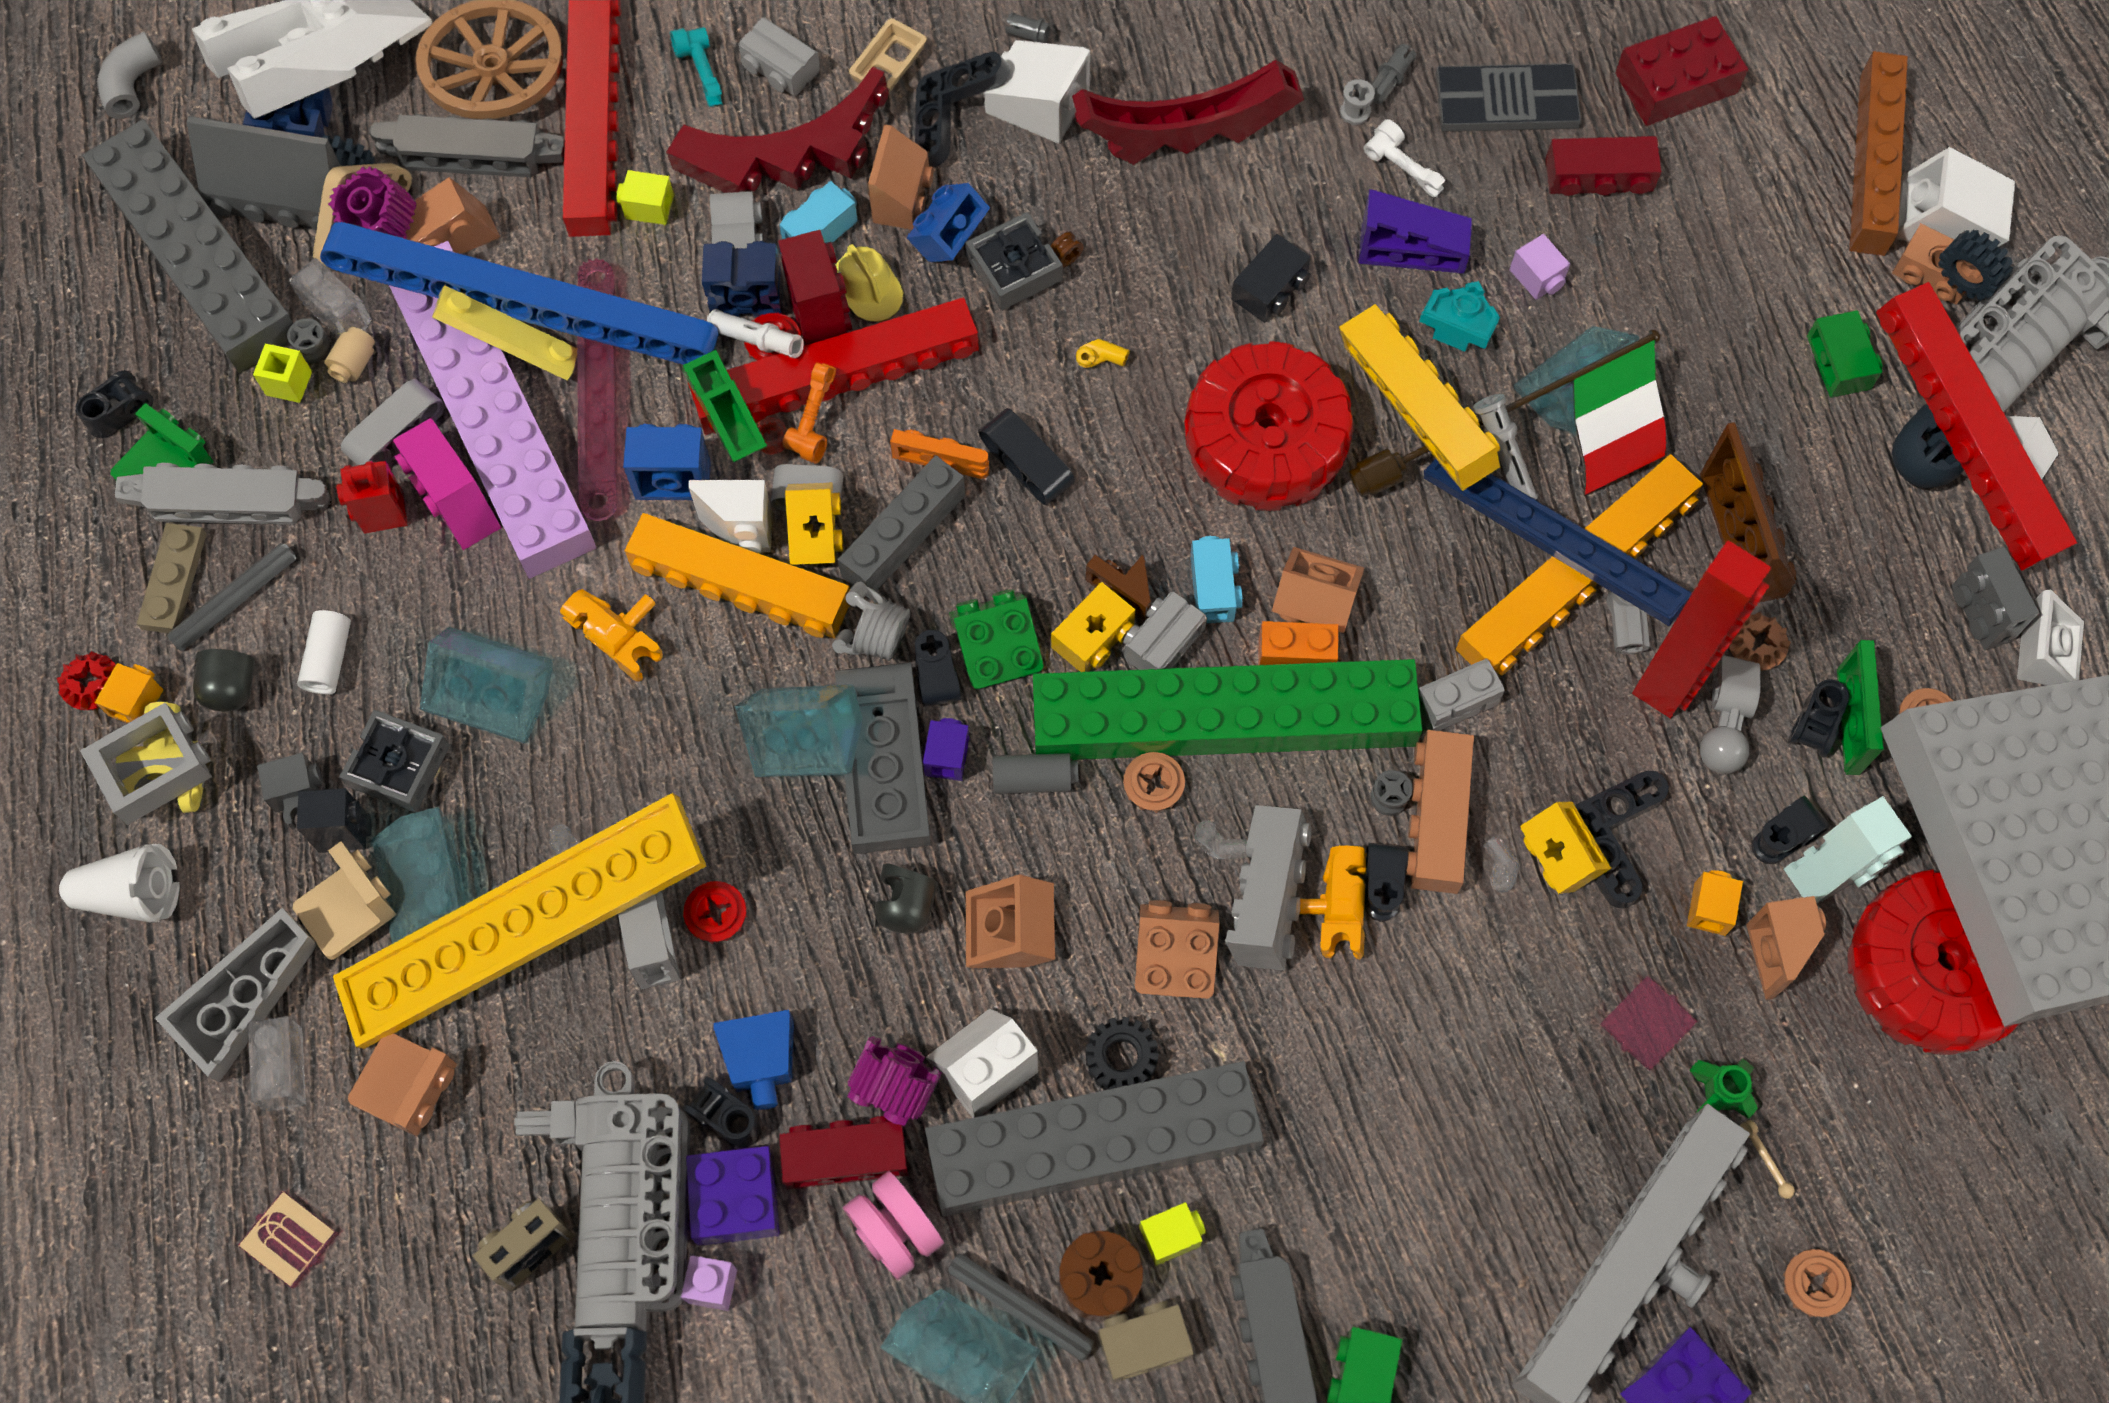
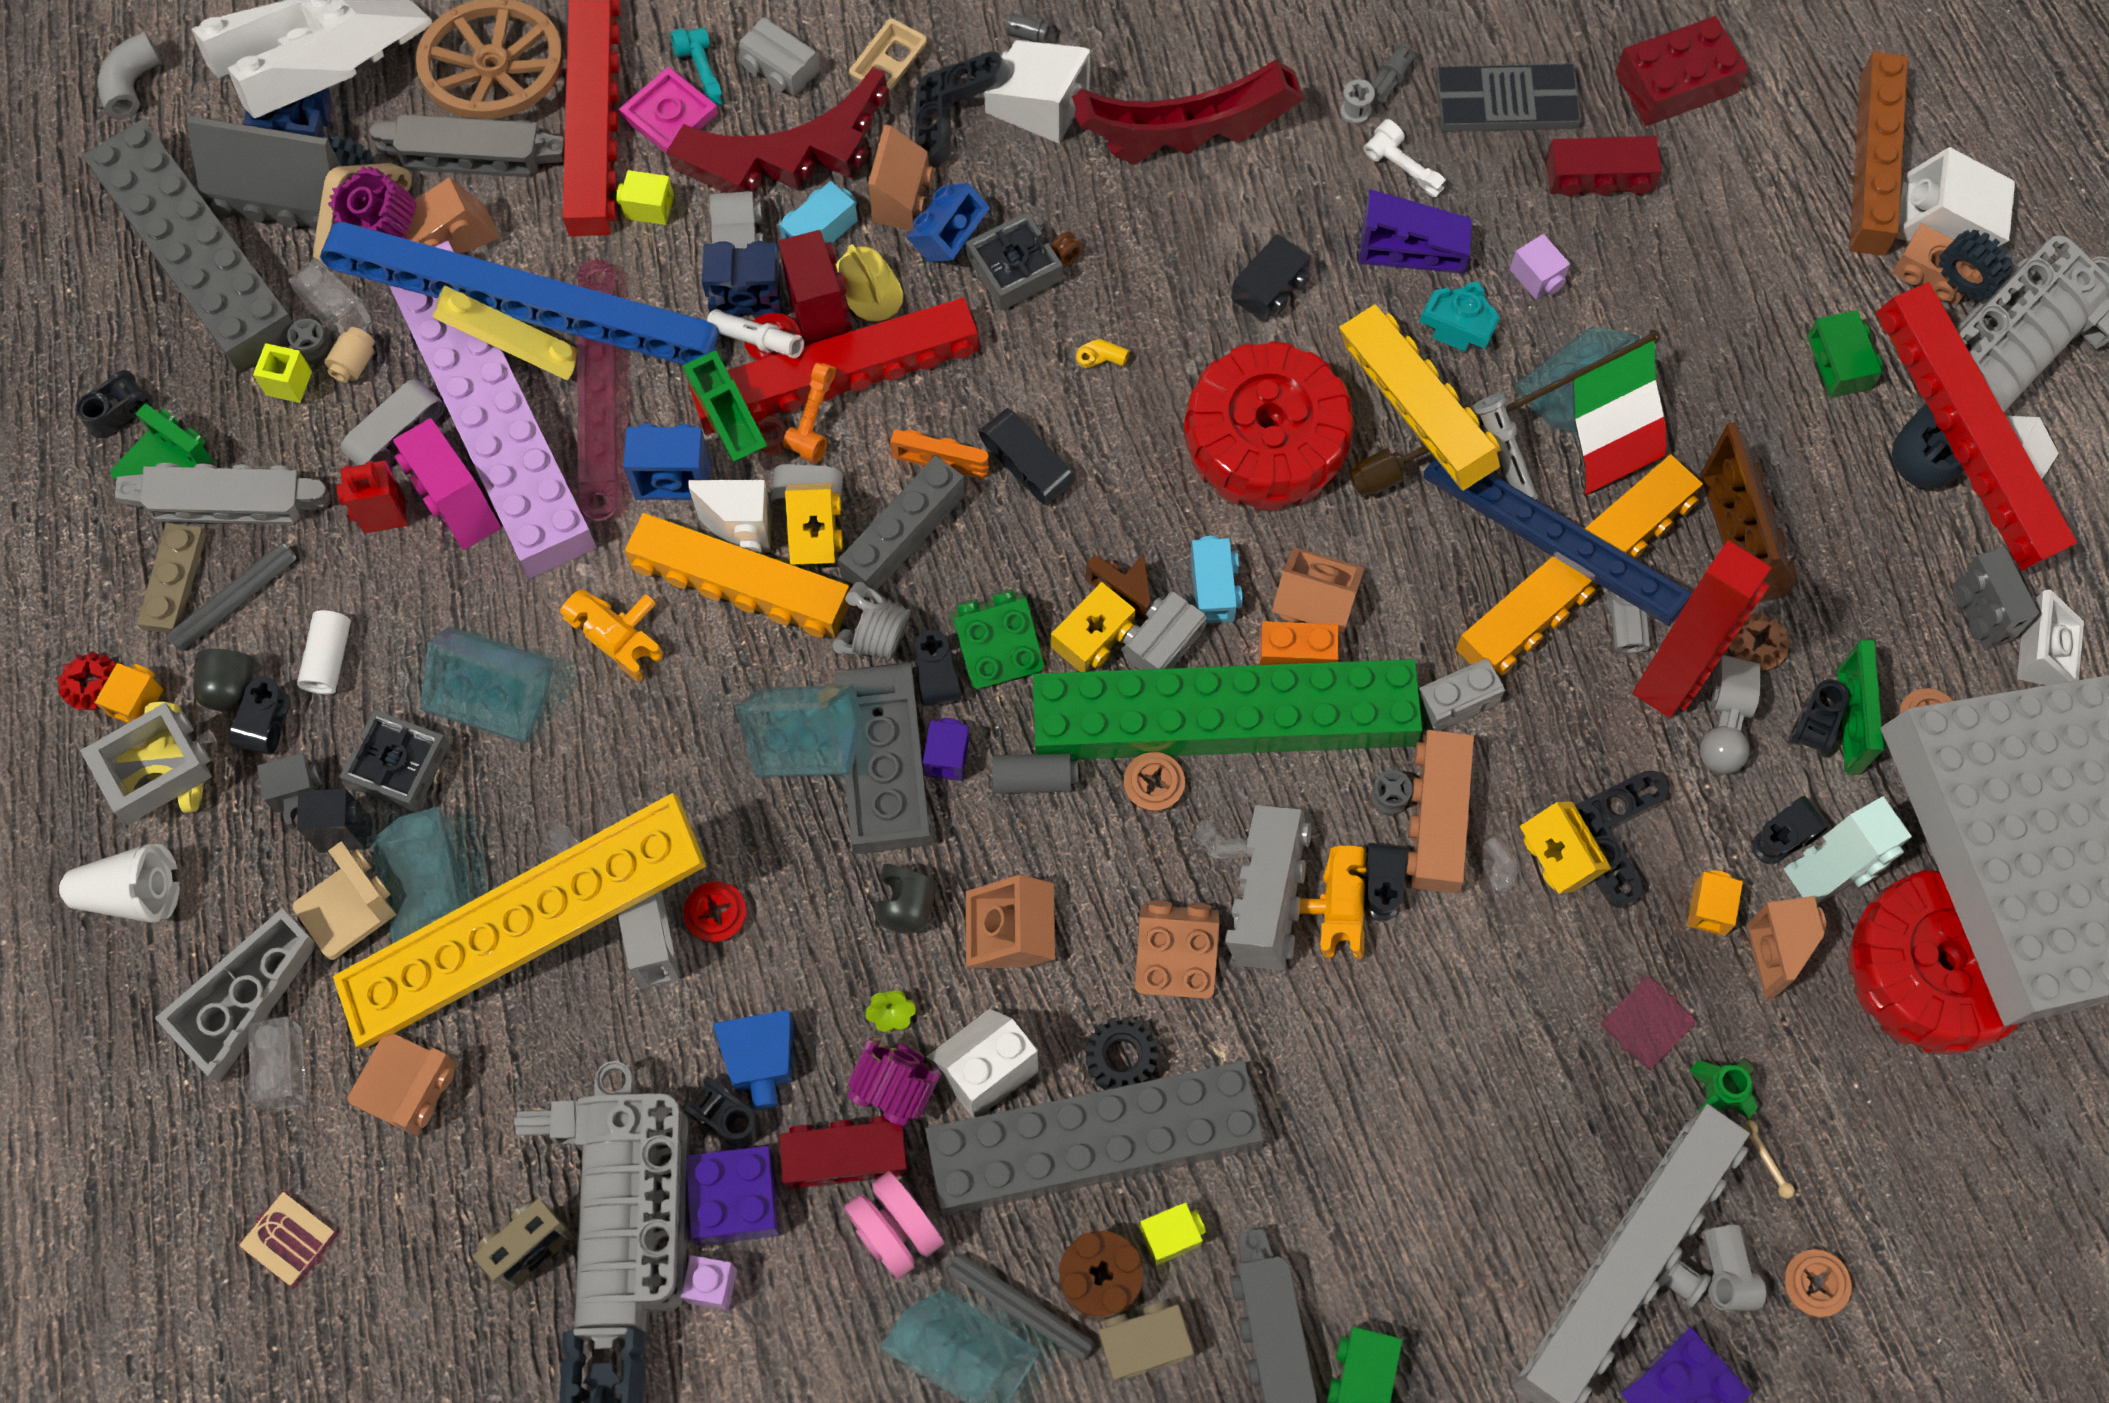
(260, 718): none -> black piece
(665, 106): none -> dark pink plate
(890, 1010): none -> lime plant
(1732, 1283): none -> light grey piece

